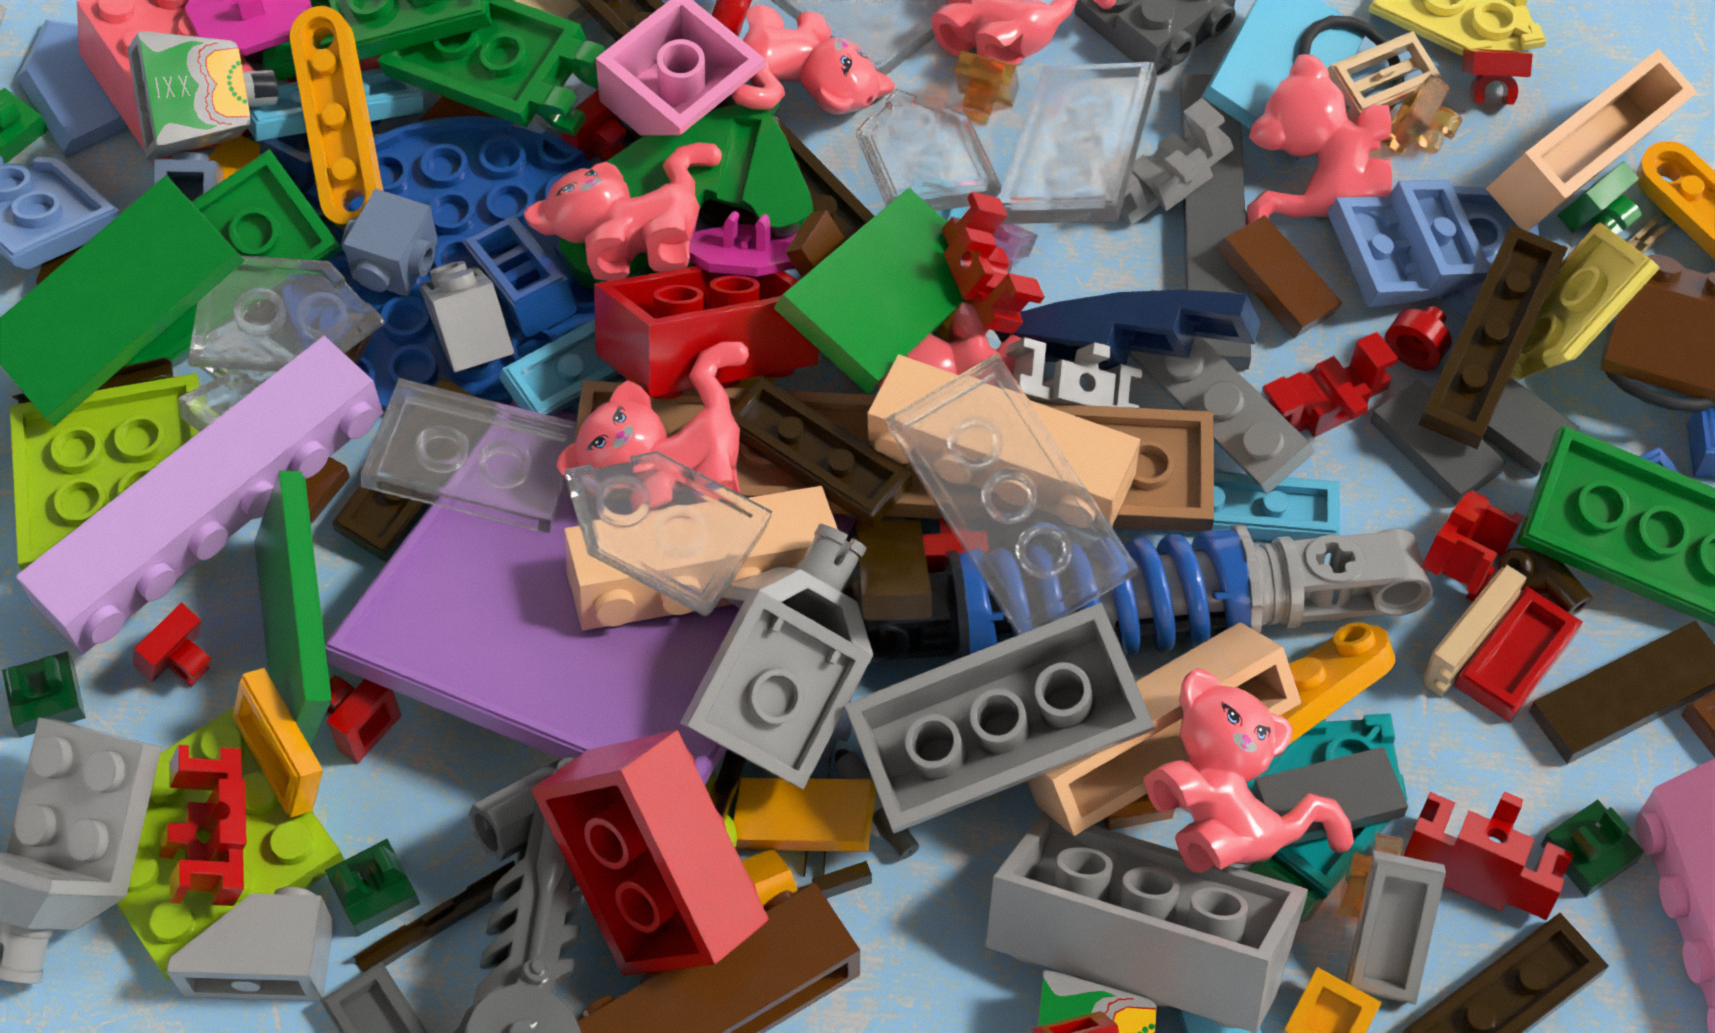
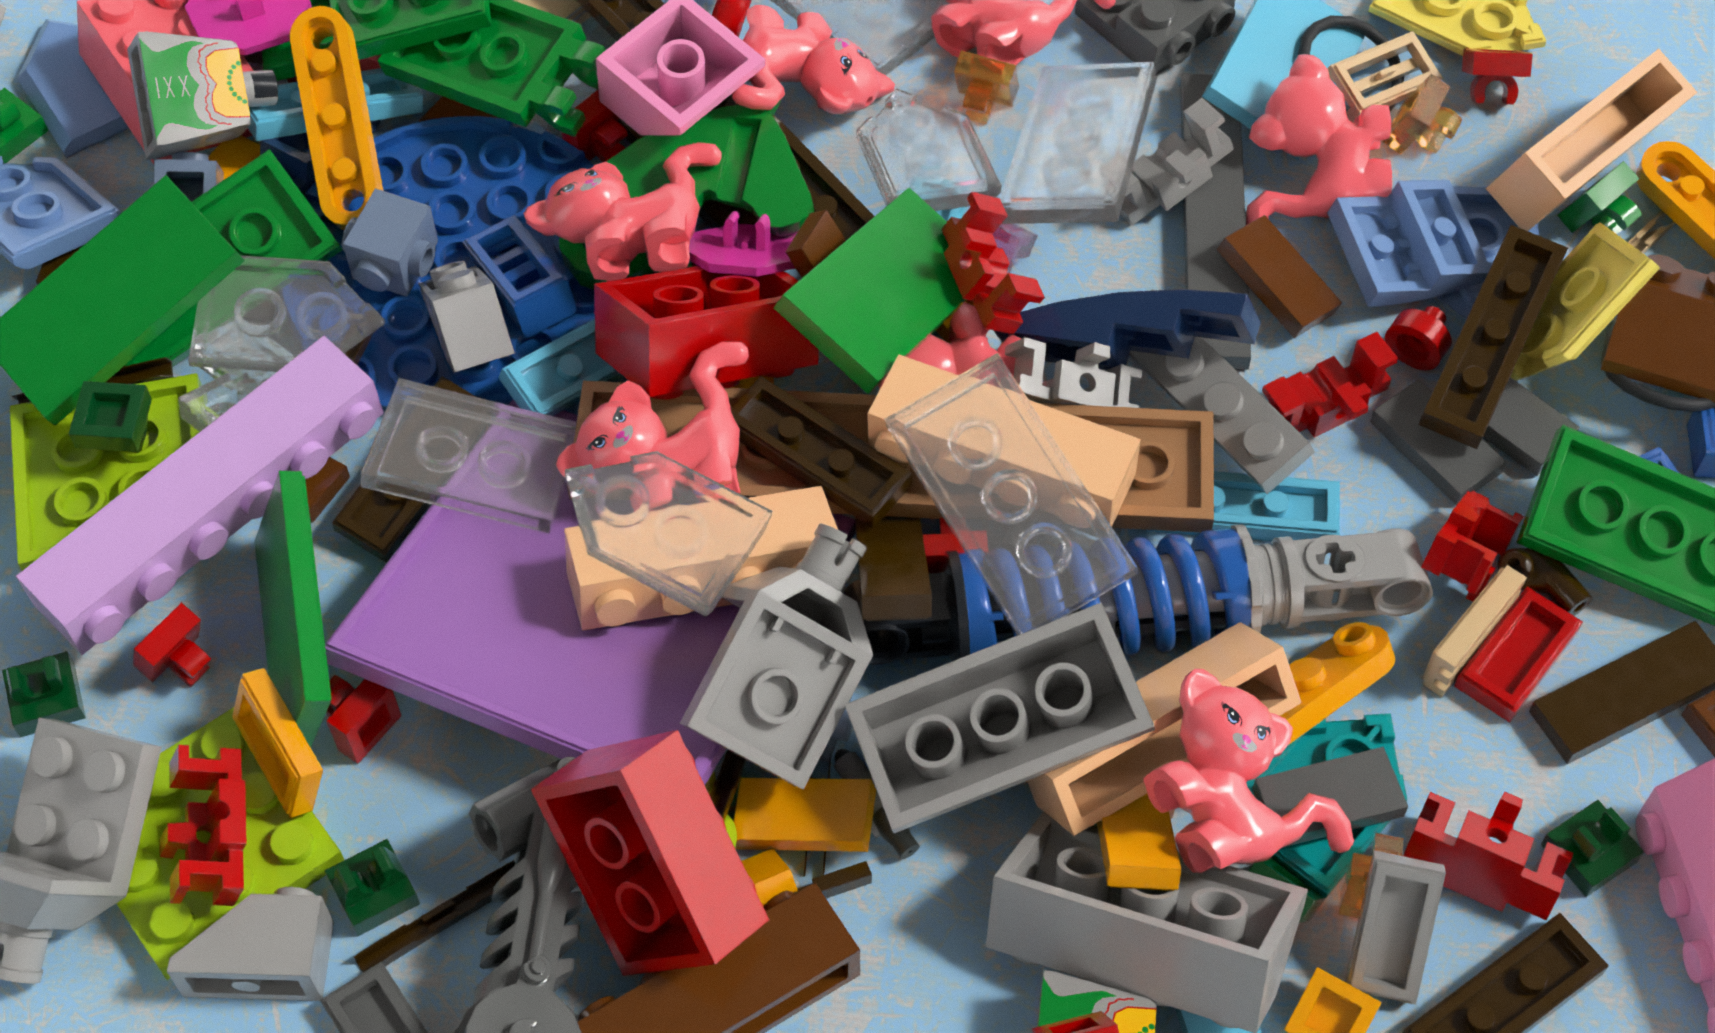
(111, 417): none -> dark green tile
(1139, 848): none -> light orange tile

